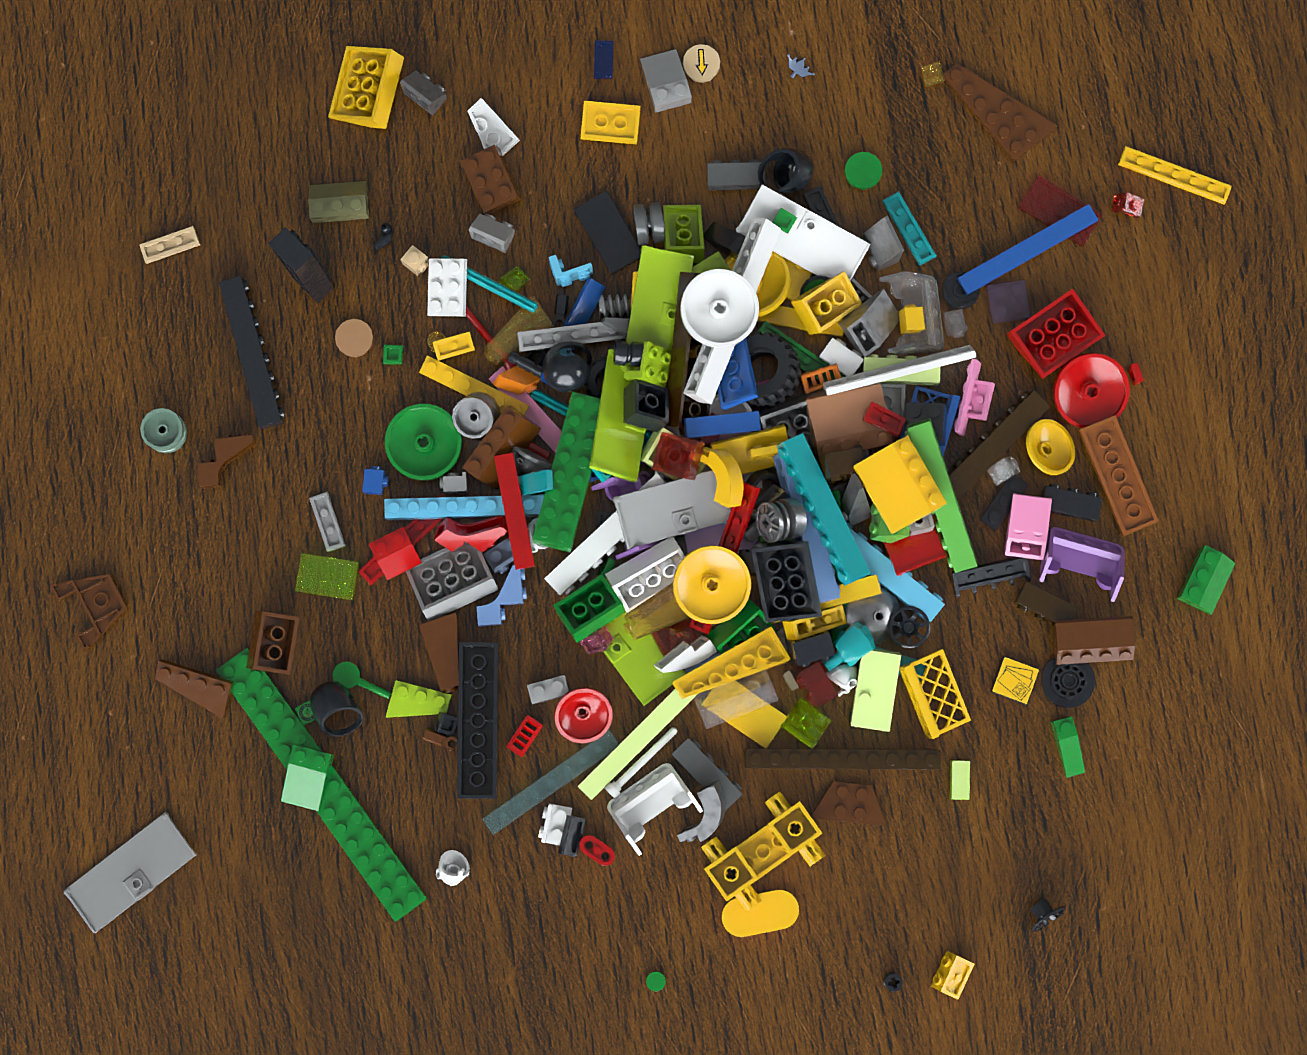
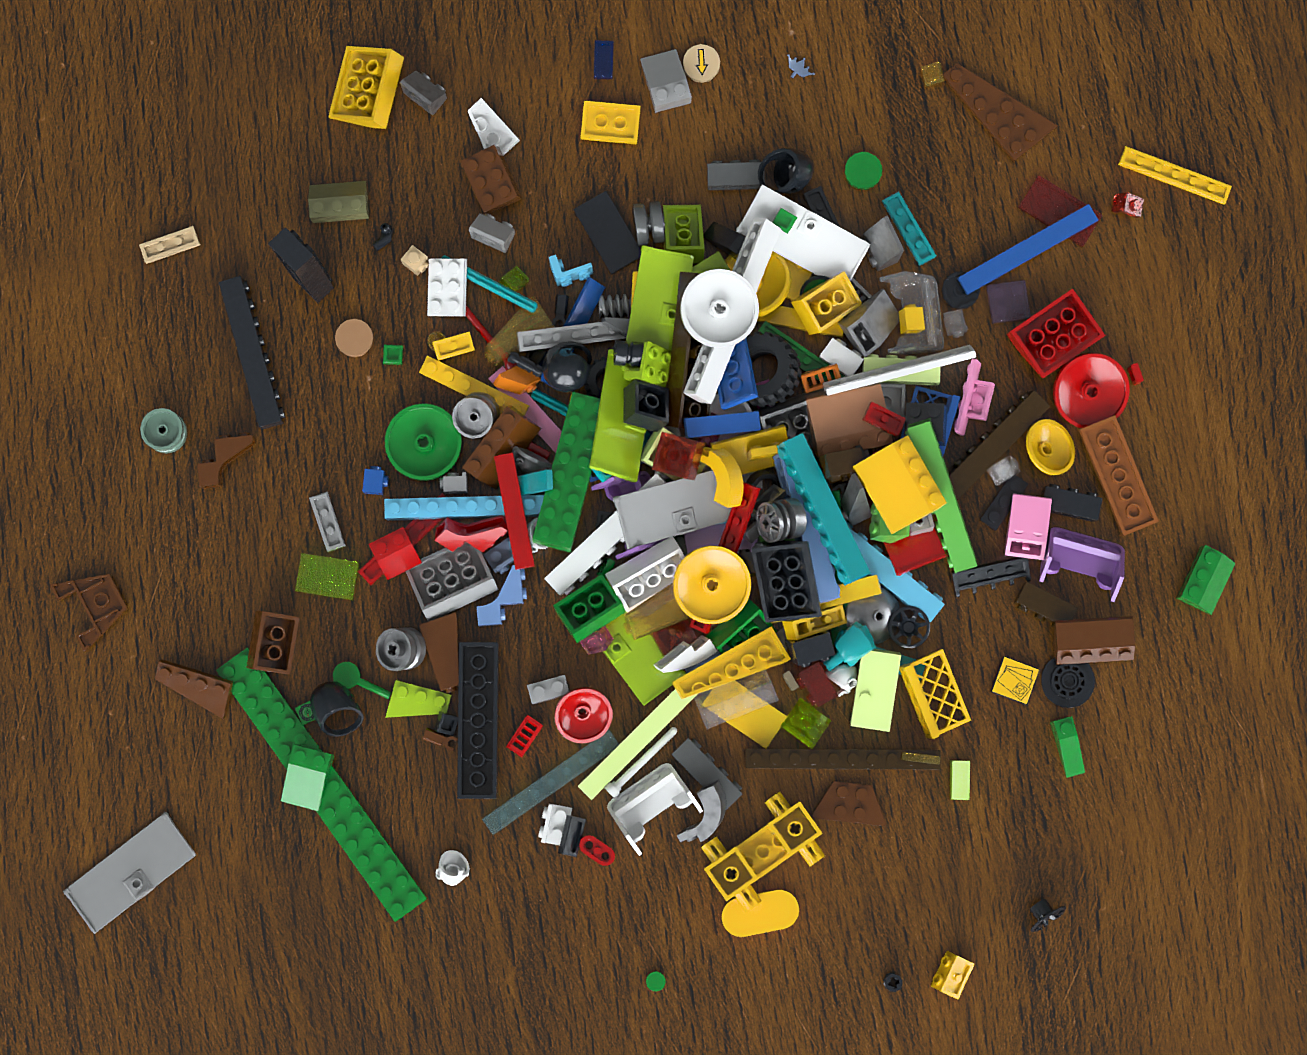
(400, 649): none -> flat silver wheel
(921, 758): none -> clear yellow tile

